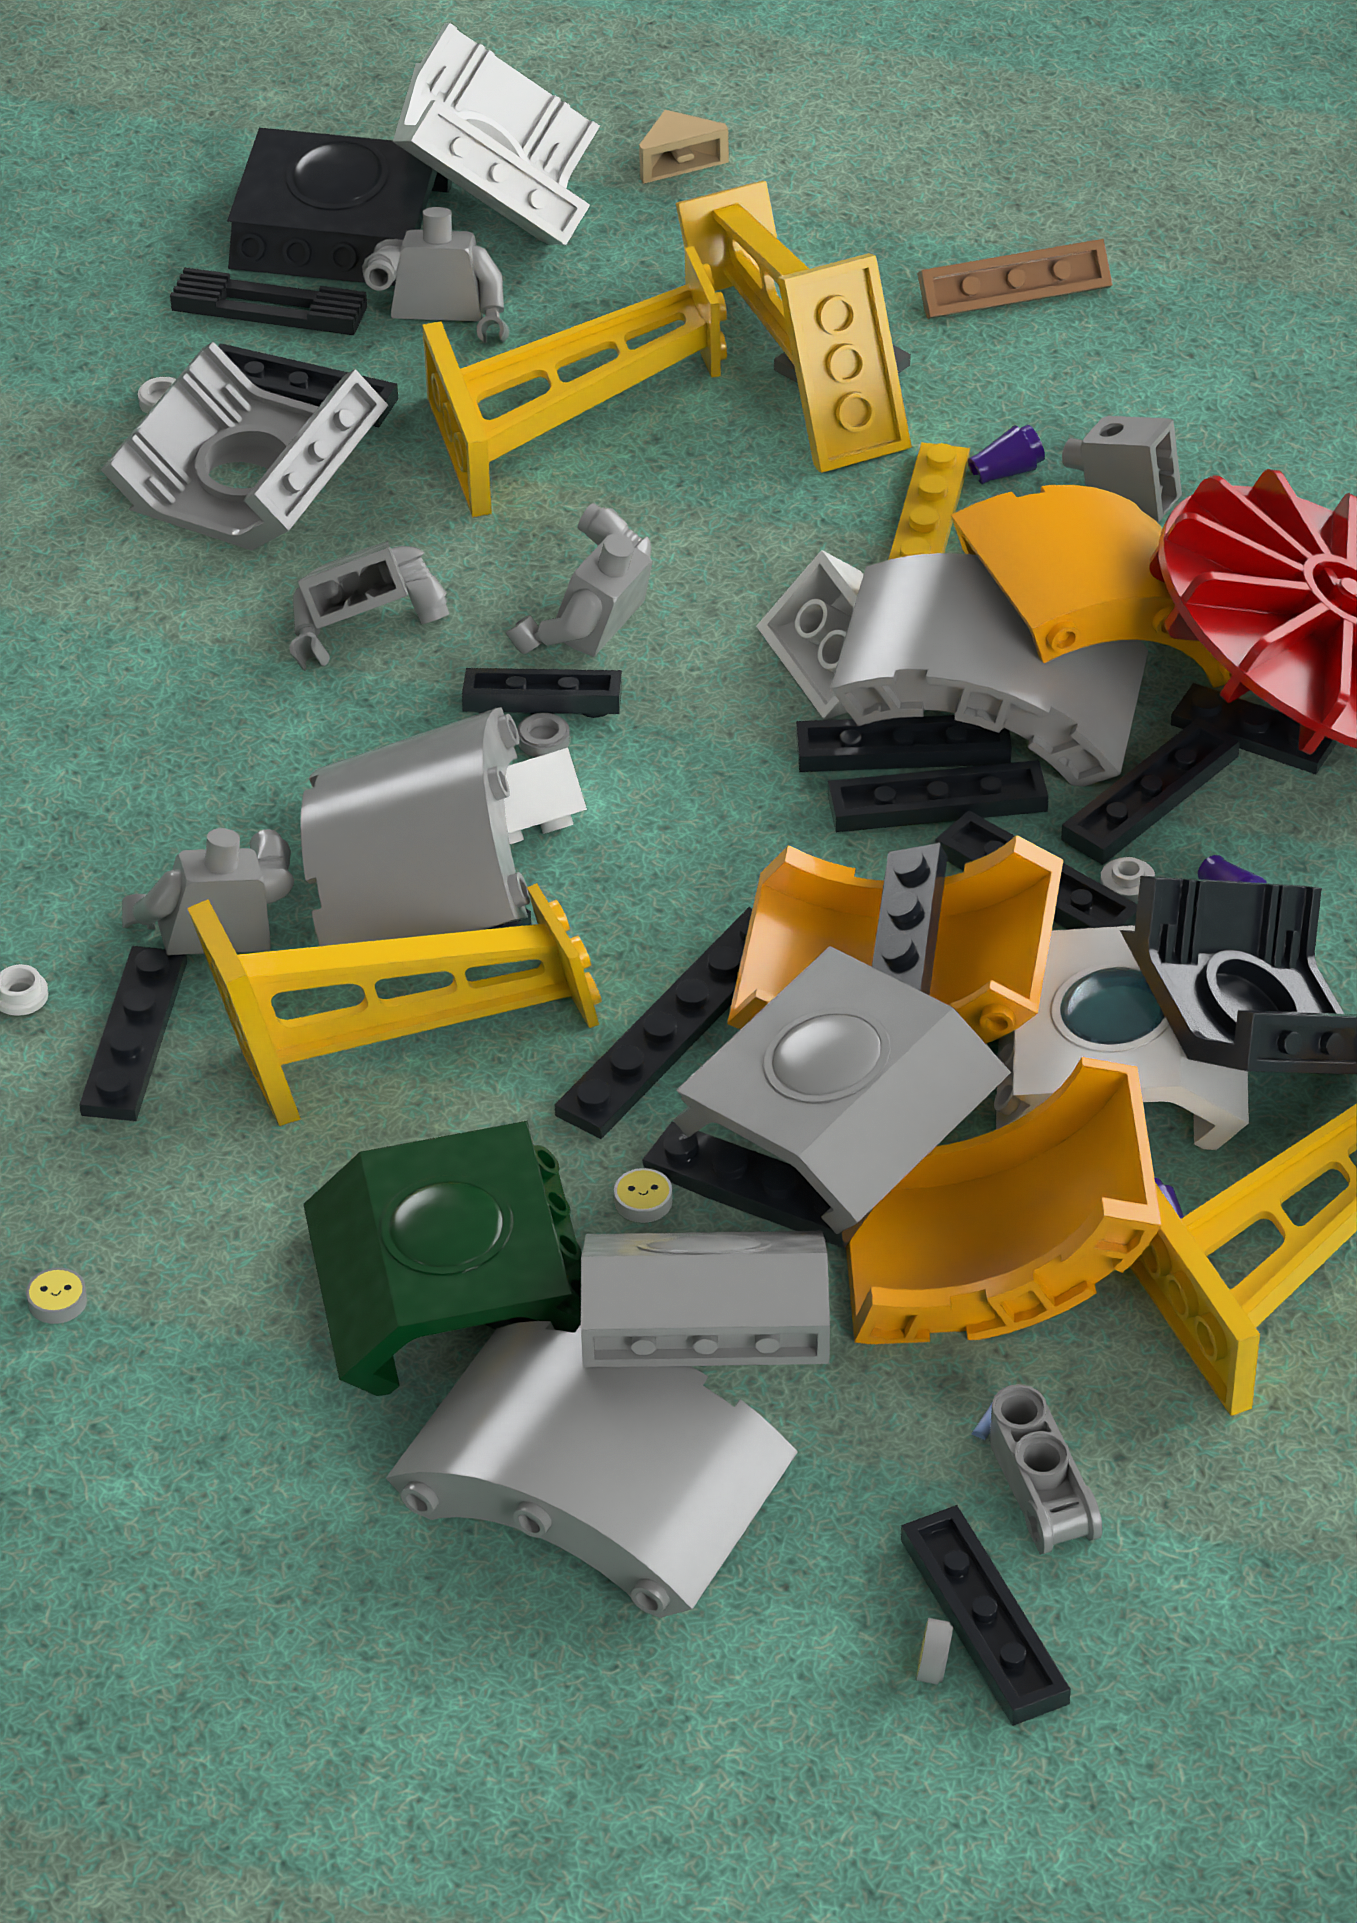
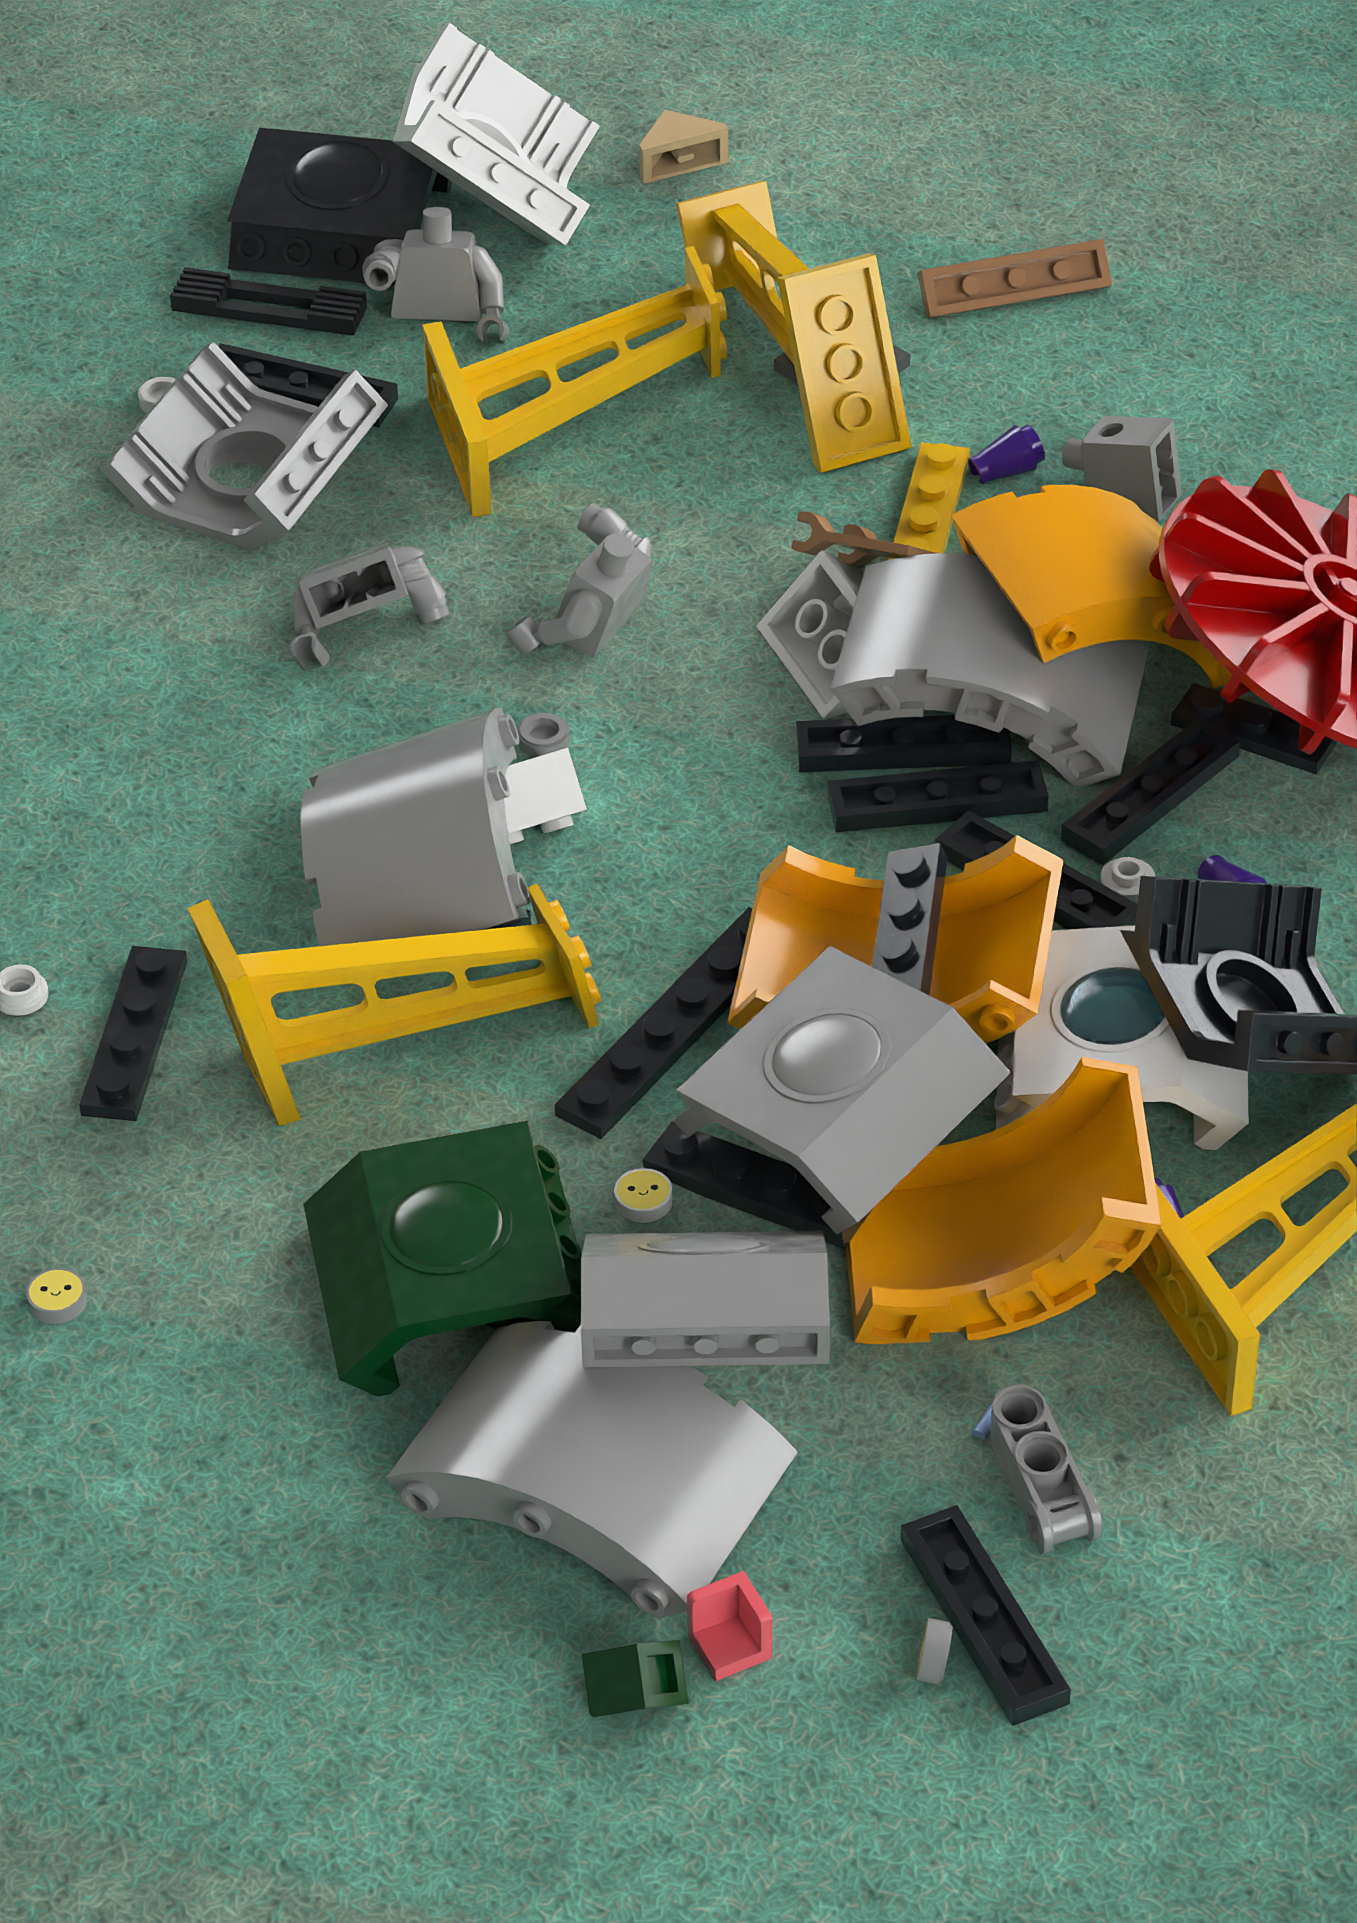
(234, 881): light grey torso -> none
(542, 691): black plate -> none
(635, 1678): none -> dark green panel
(729, 1625): none -> coral panel
(853, 537): none -> medium nougat flag

